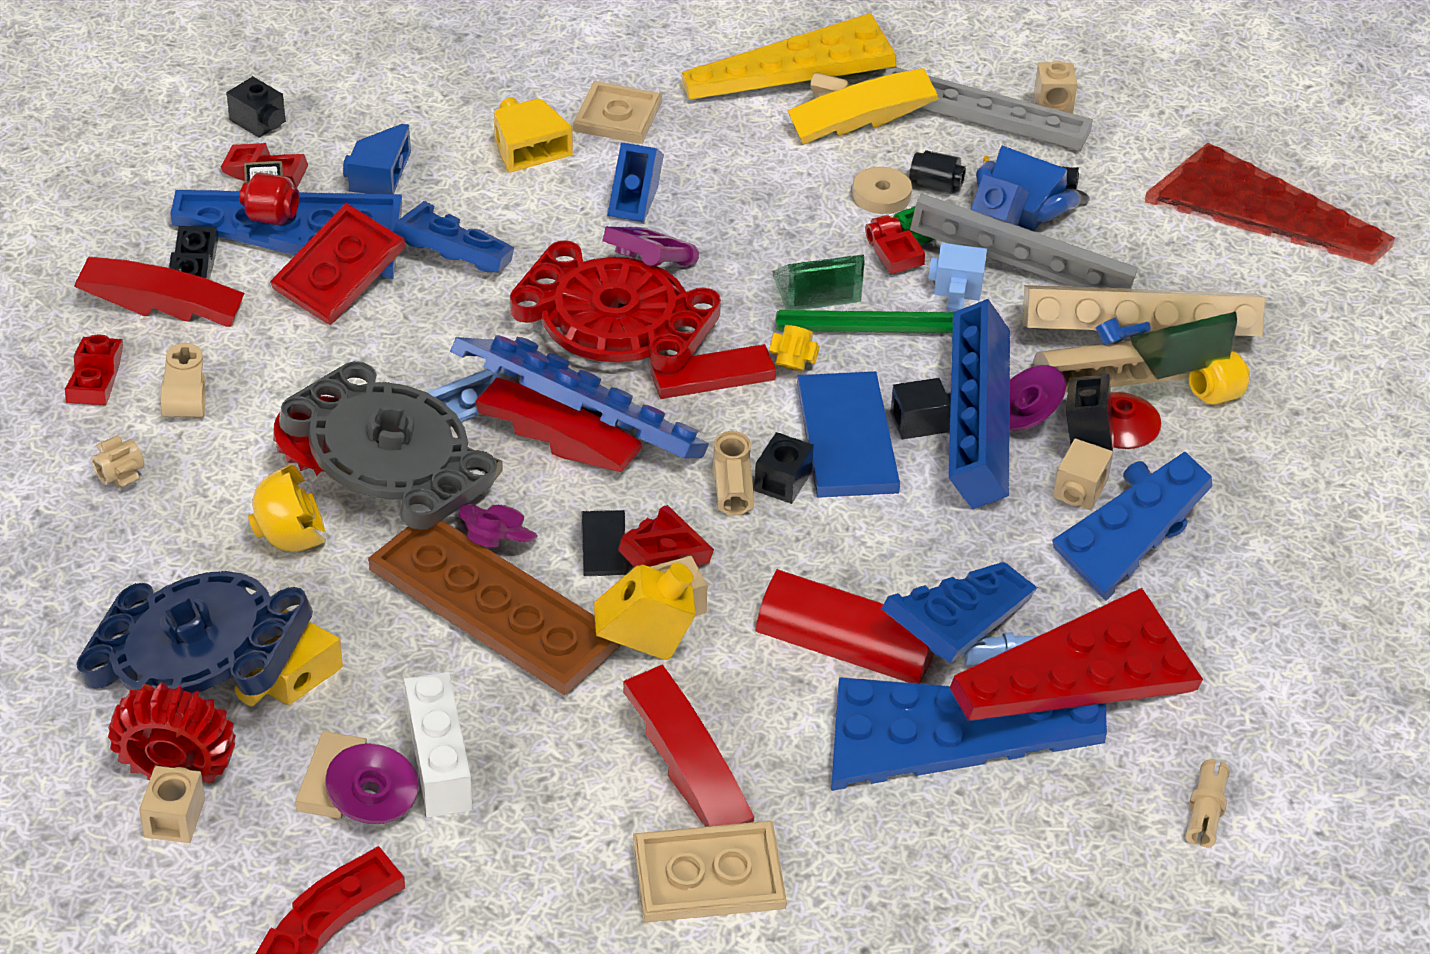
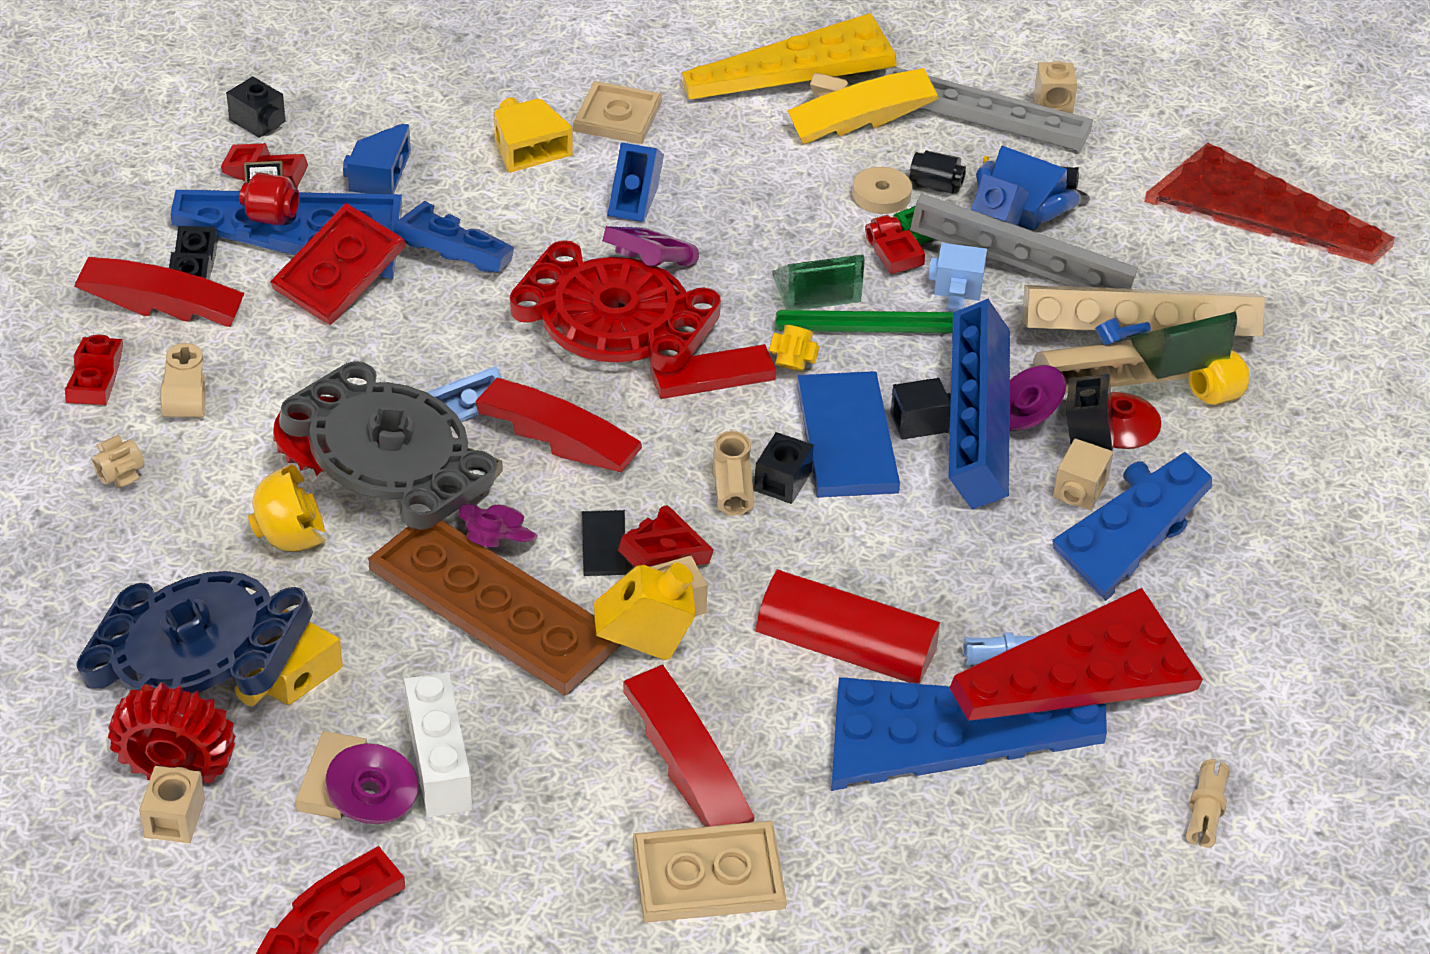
(580, 389): blue wing -> none
(962, 610): blue wing -> none

